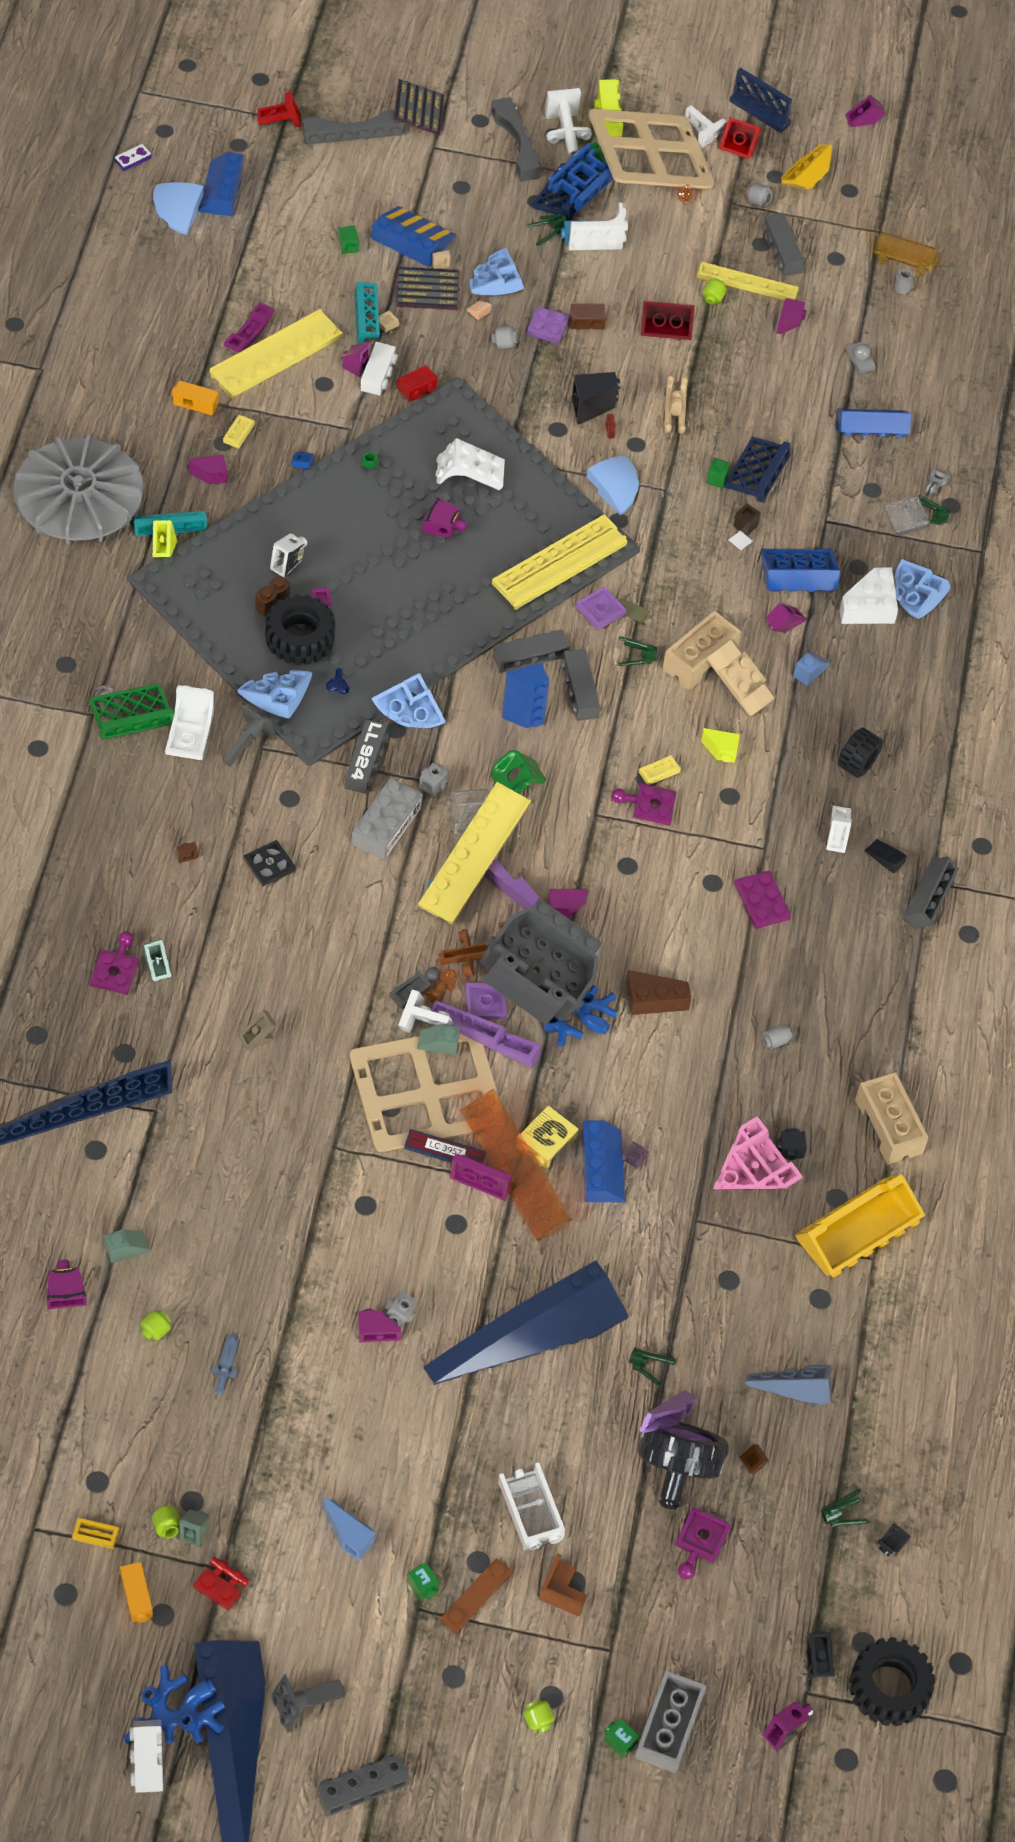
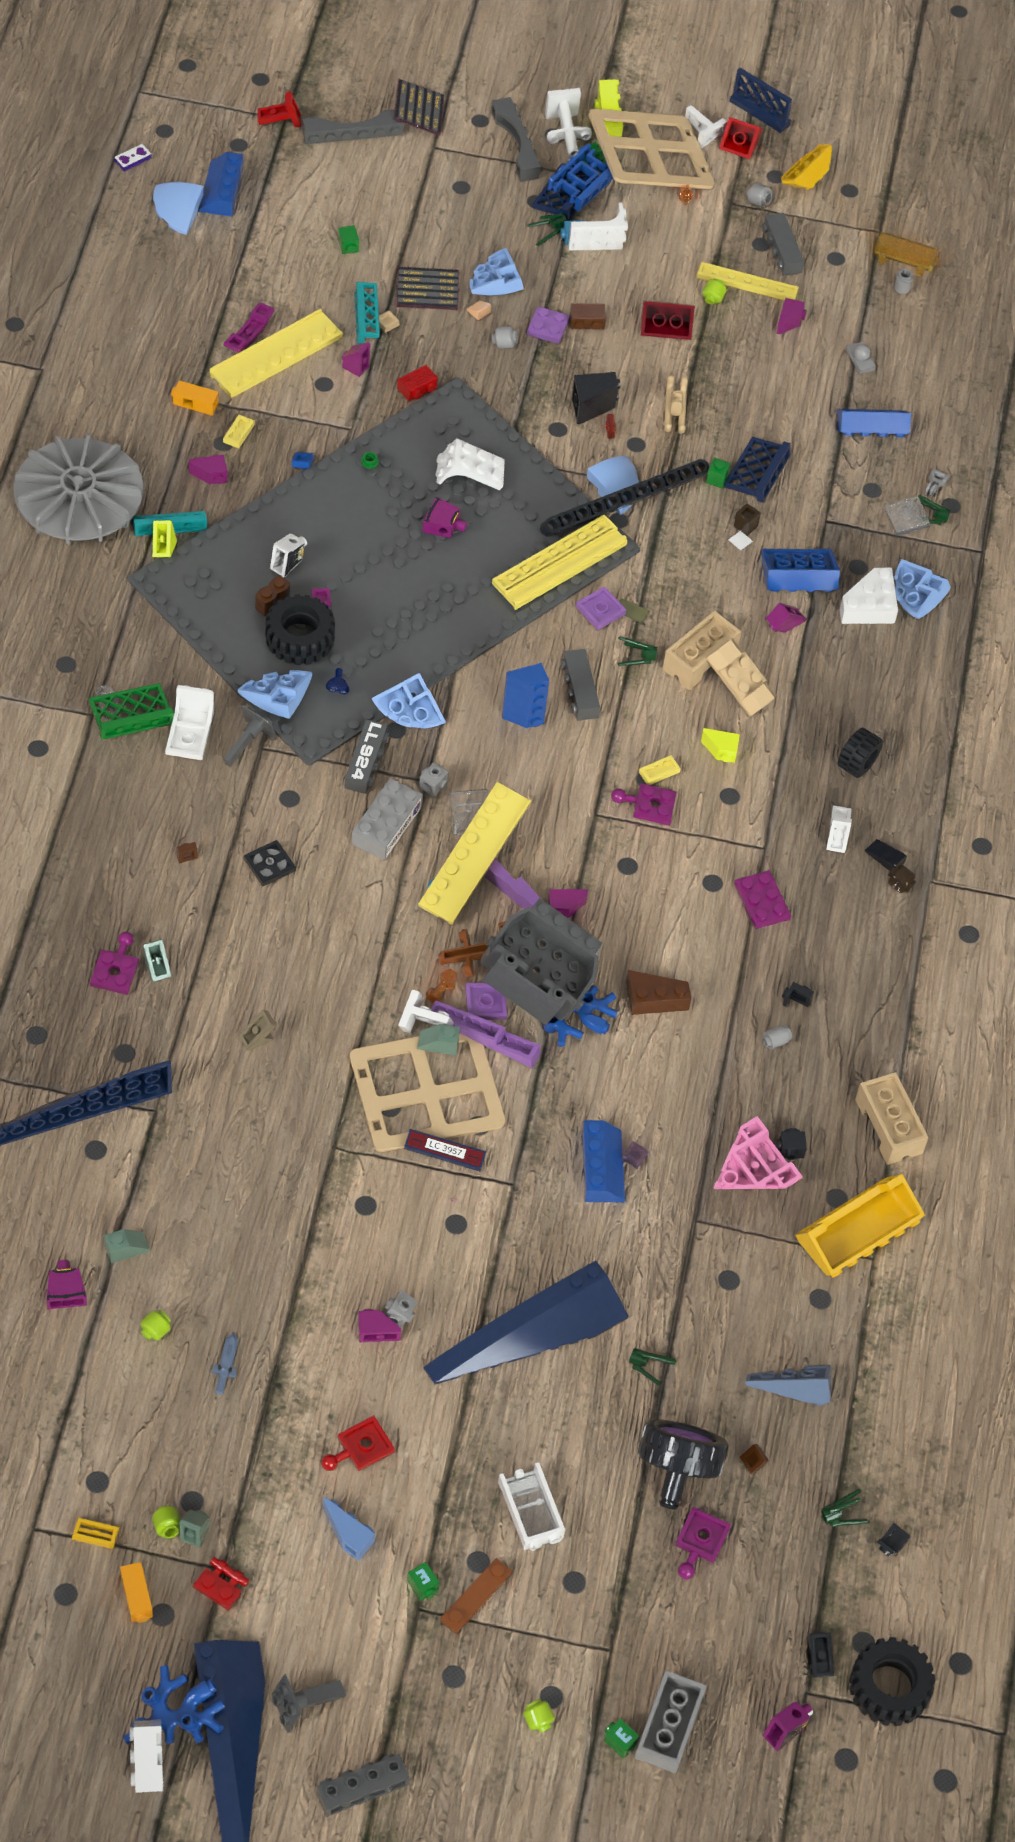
(359, 1455): none -> red plate
(378, 368): white brick -> none
(411, 235): blue slope -> none
(416, 982): dark grey plate -> none
(441, 260): tan plate -> none
(480, 1176): magenta plate -> none
(510, 1153): clear orange plate -> none
(529, 771): green piece -> none
(530, 651): dark grey brick -> none
(548, 1135): light yellow panel -> none
(557, 1589): dark orange panel -> none
(618, 500): none -> black beam
(669, 1412): medium lavender slope -> none
(797, 993): none -> black bracket
(809, 668): medium blue slope -> none
(866, 112): magenta slope -> none
(901, 879): none -> dark brown head
(931, 892): dark grey brick -> none

